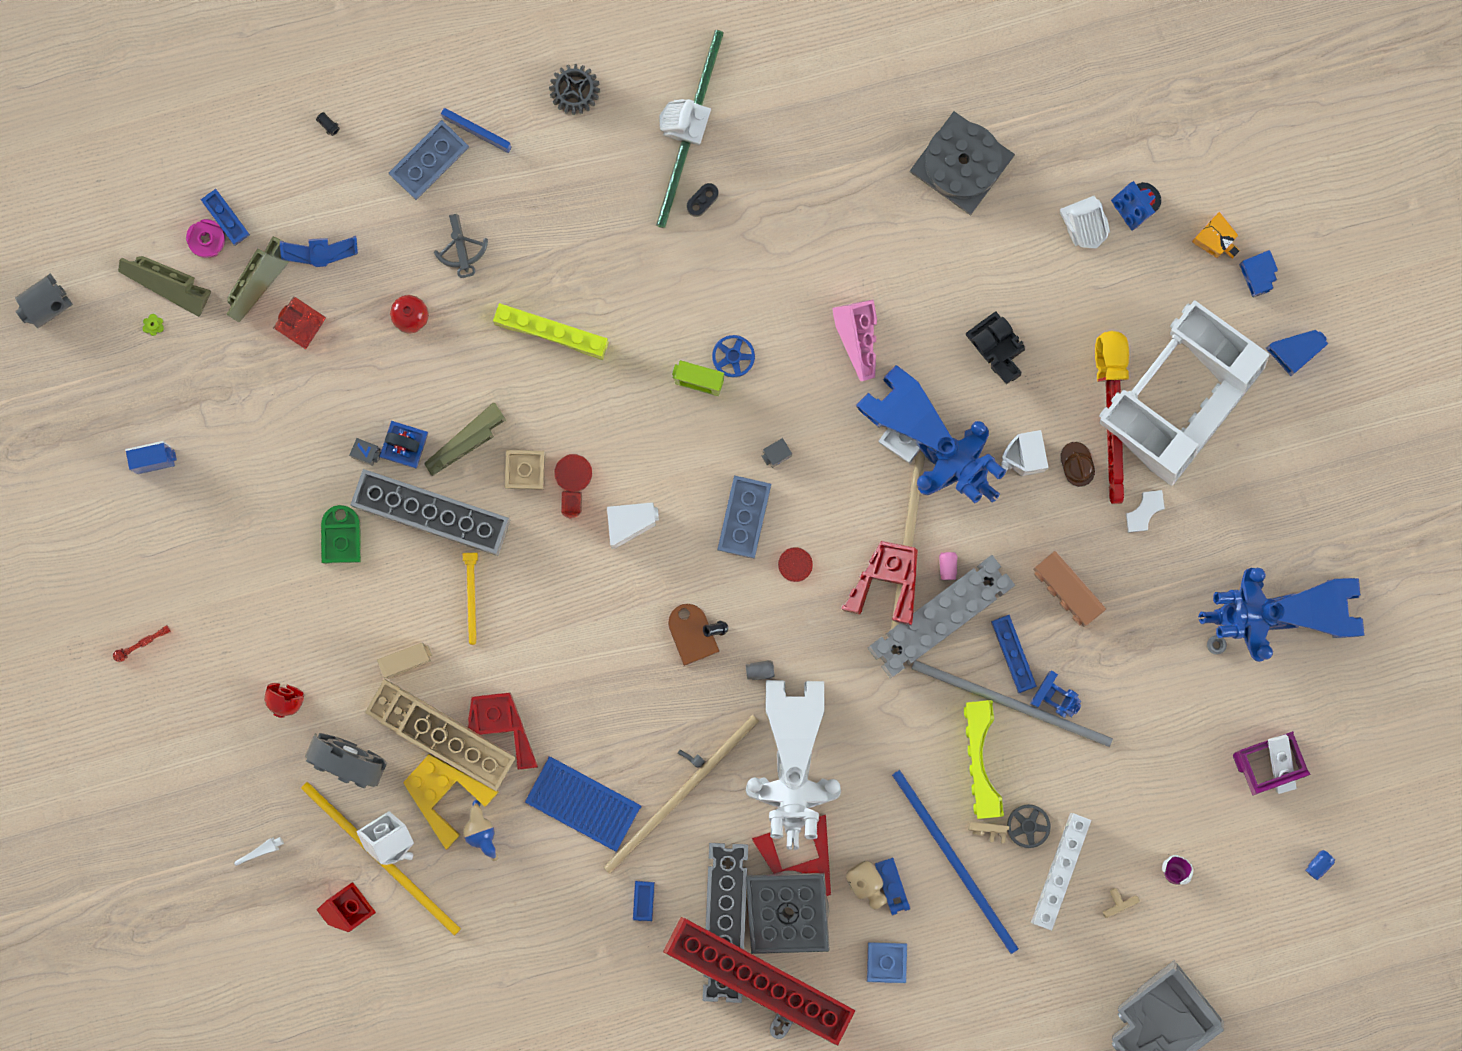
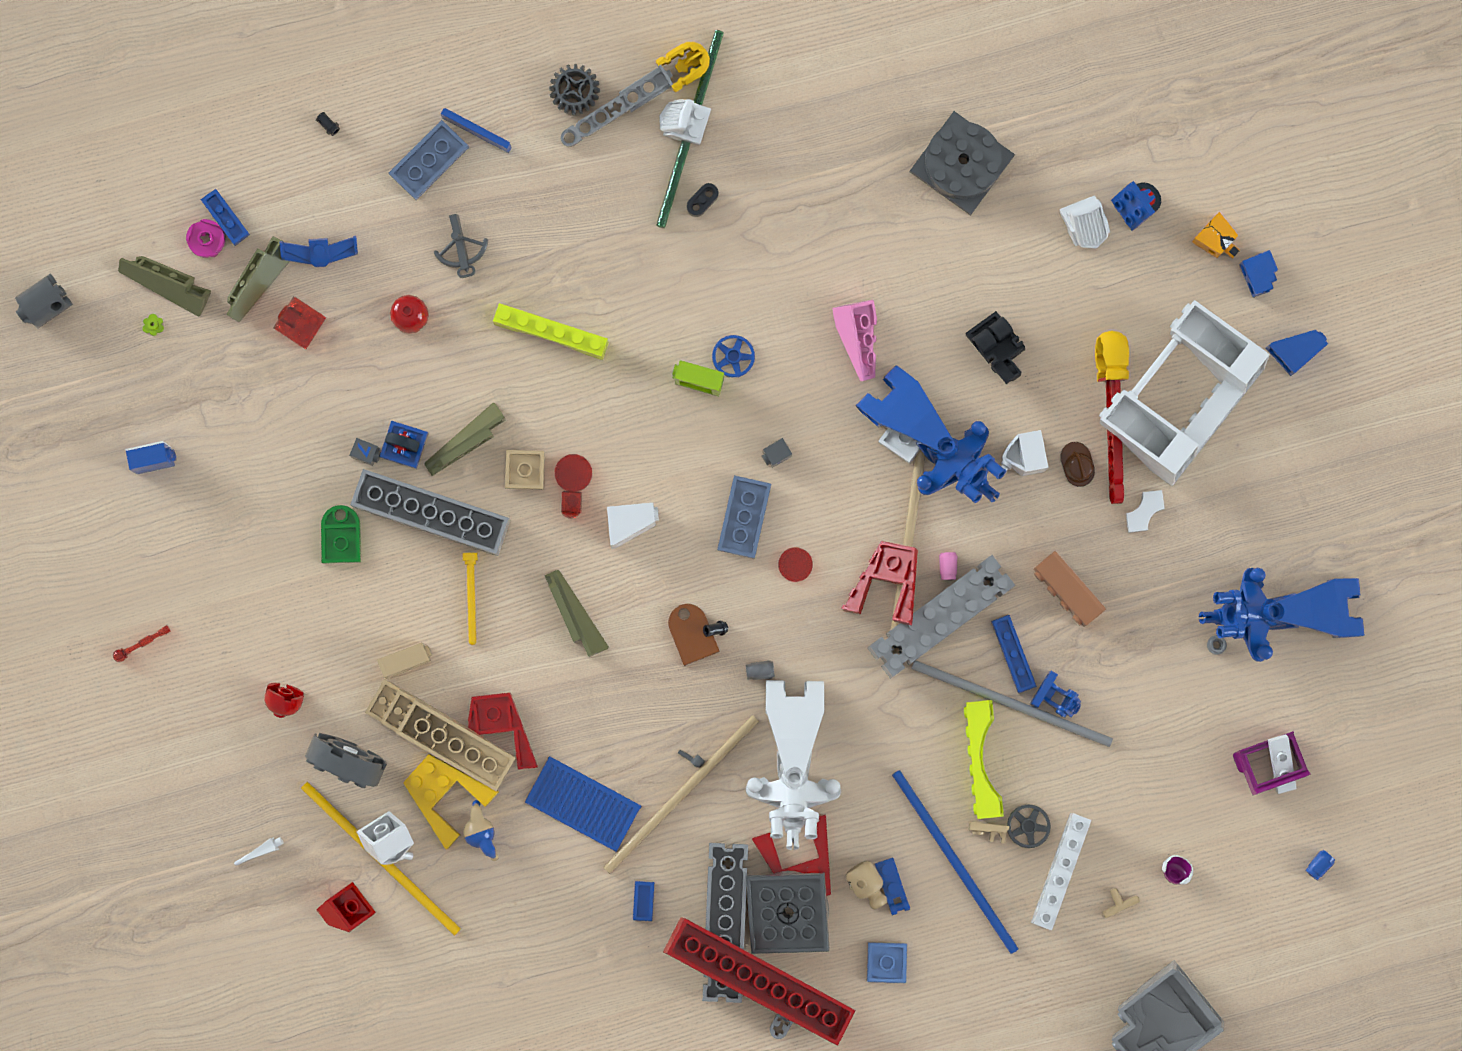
(574, 615): none -> olive wedge
(659, 77): none -> light grey piece

